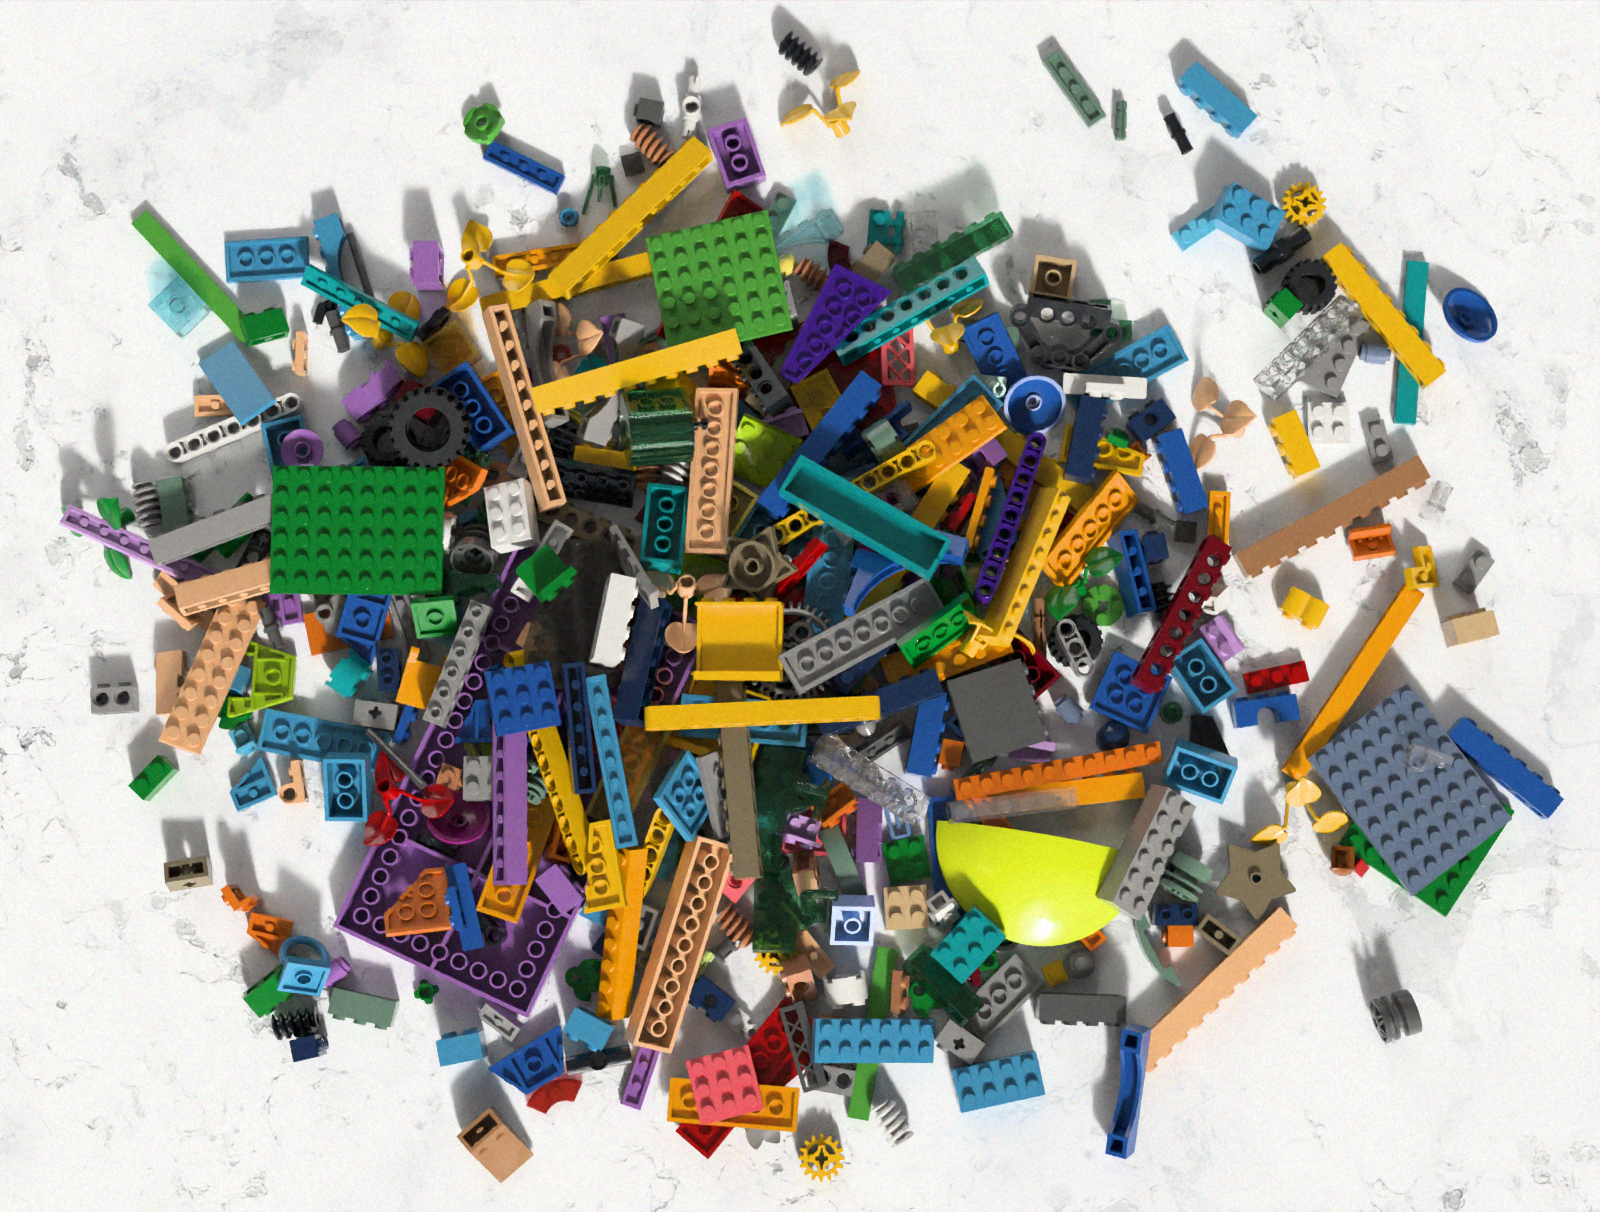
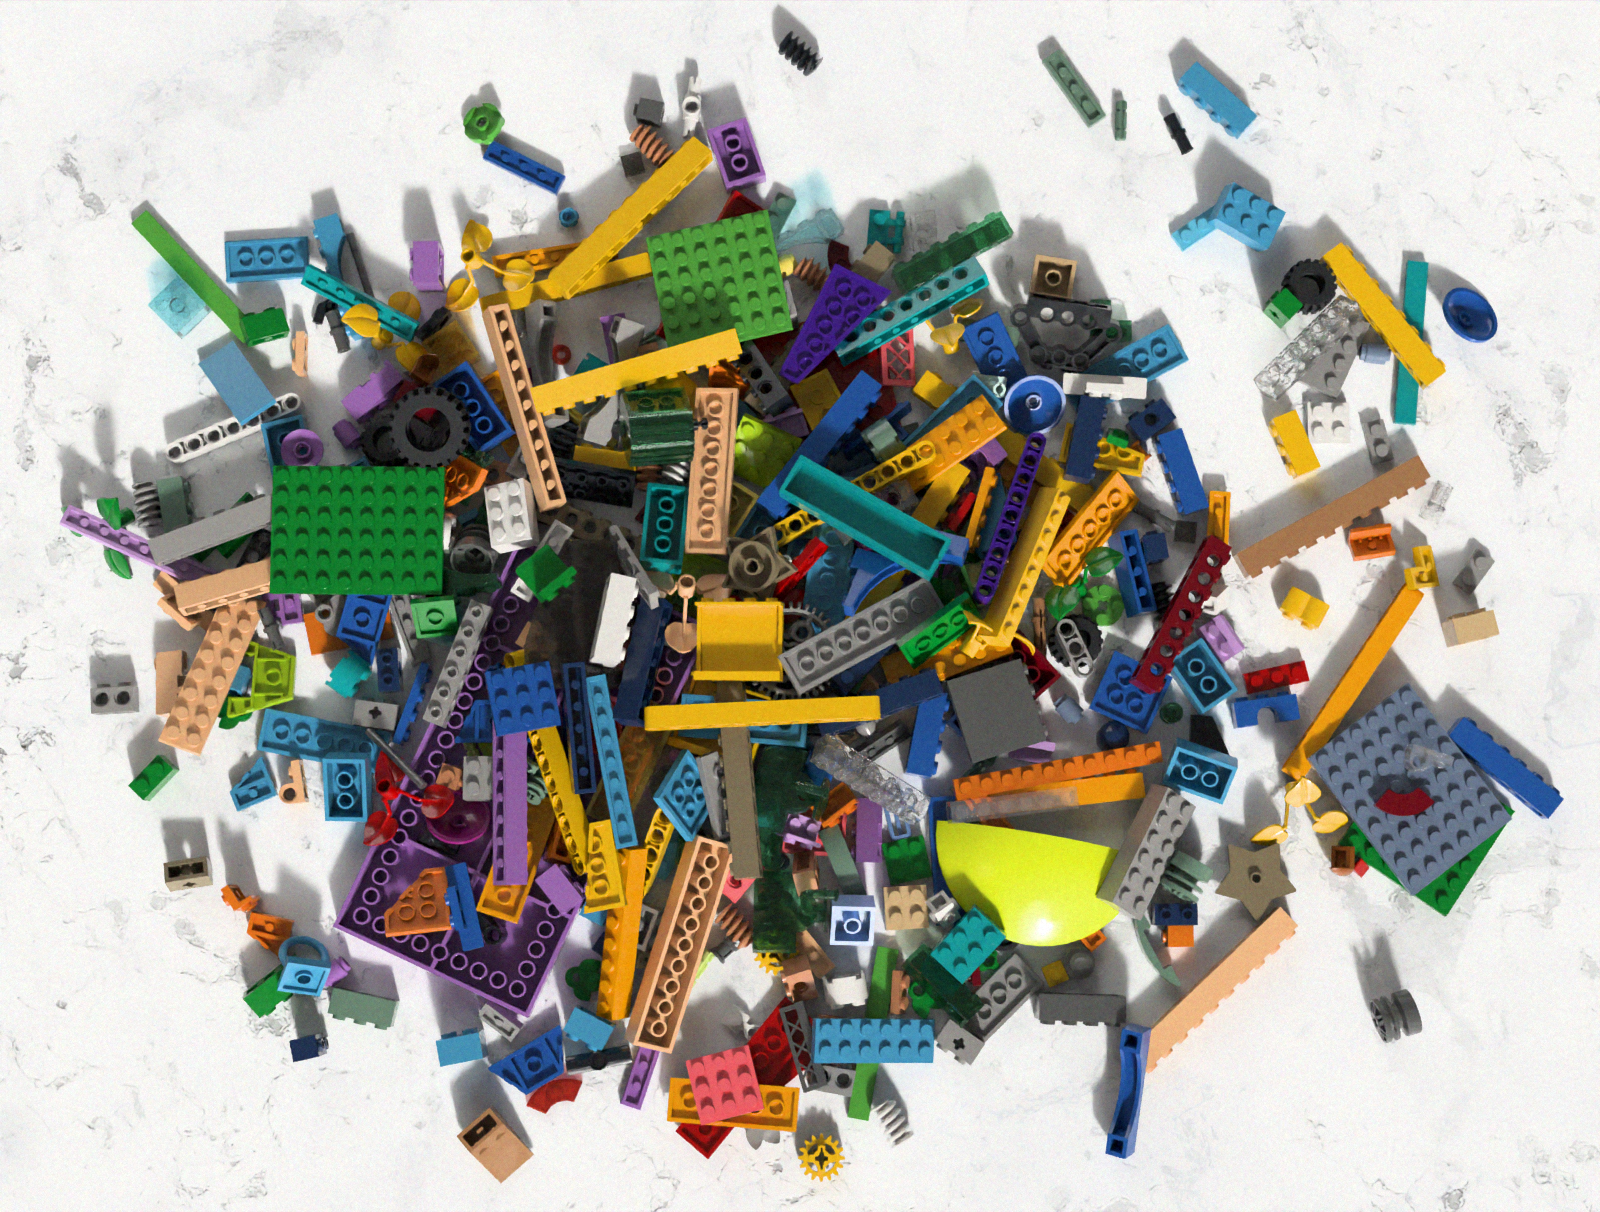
(210, 406): light nougat plate -> none
(244, 739): medium azure bracket -> none
(295, 1025): black piece -> none
(418, 681): light orange flag -> none
(424, 368): none -> dark orange plate
(424, 985): green plate -> none
(588, 340): light nougat plant -> none
(602, 177): clear green plant -> none
(723, 1000): dark blue brick -> none
(837, 116): yellow plant -> none
(950, 754): orange brick -> none
(997, 1081): dark azure brick -> none
(1217, 934): dark tan brick -> none
(1234, 421): light nougat plant -> none
(1281, 250): black piece -> none
(1307, 196): yellow gear -> none
(1403, 804): none -> dark red tile

